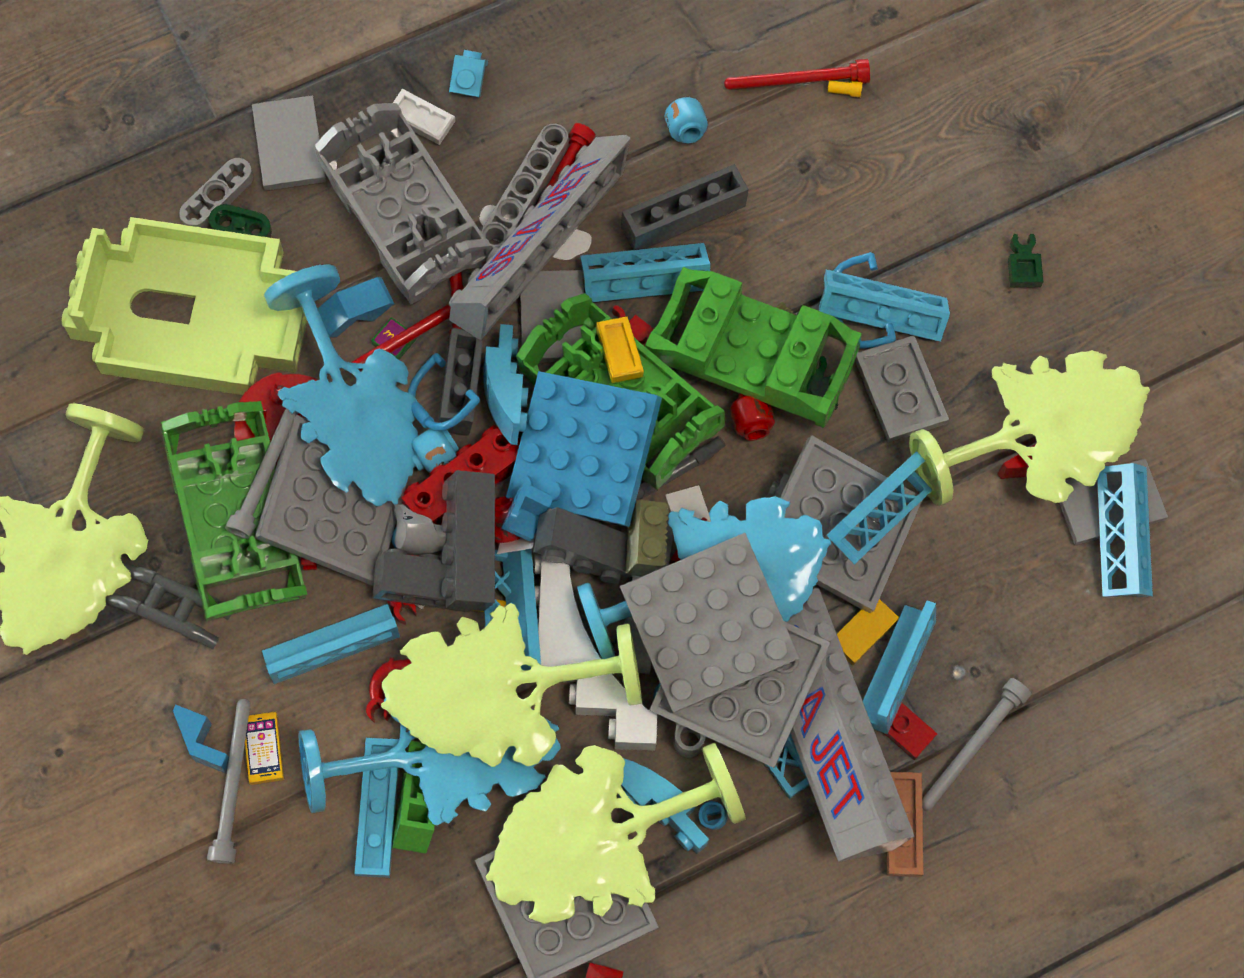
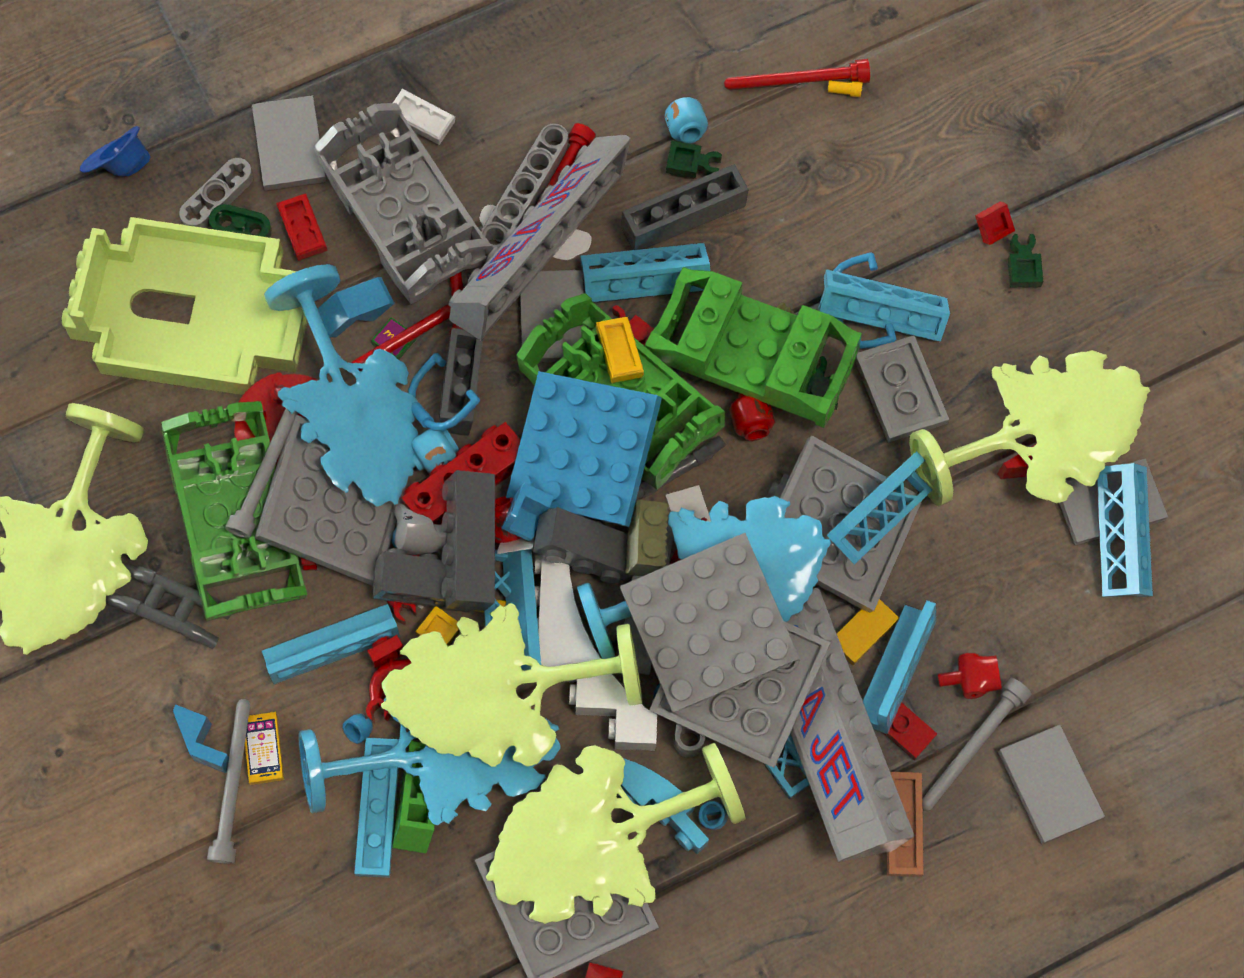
(119, 157): none -> blue piece
(301, 227): none -> red plate
(357, 728): none -> dark azure hinge
(384, 649): none -> red plate
(439, 622): none -> yellow plate
(468, 73): medium azure bracket -> none
(504, 386): medium azure slope -> none
(687, 159): none -> dark green plate
(974, 674): none -> red piece
(995, 223): none -> red plate
(1051, 784): none -> light grey tile

